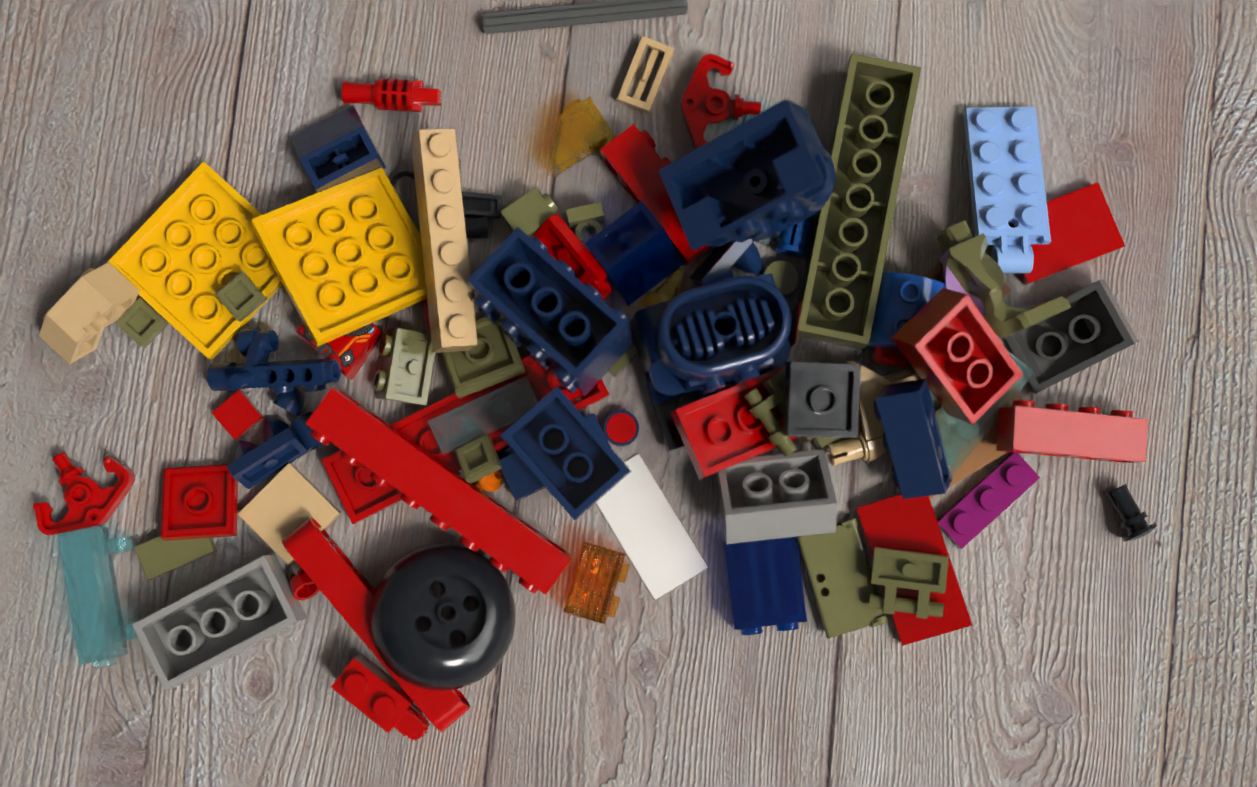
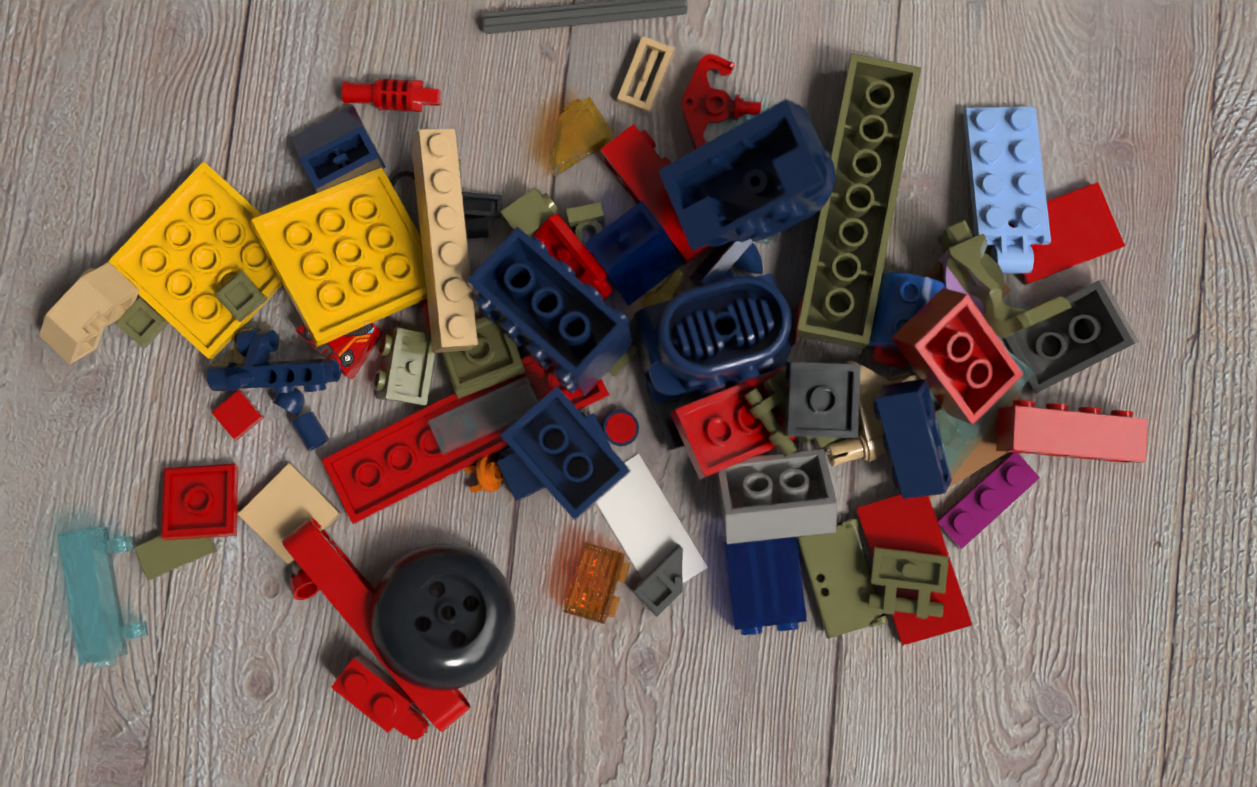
(86, 500): red piece -> none
(219, 621): light grey brick -> none
(259, 462): dark blue tile -> none
(439, 490): red brick -> none
(478, 458): olive tile -> none
(662, 583): none -> dark grey tile
(784, 275): olive tile -> none
(800, 234): blue hinge -> none
(1129, 514): black pin -> none

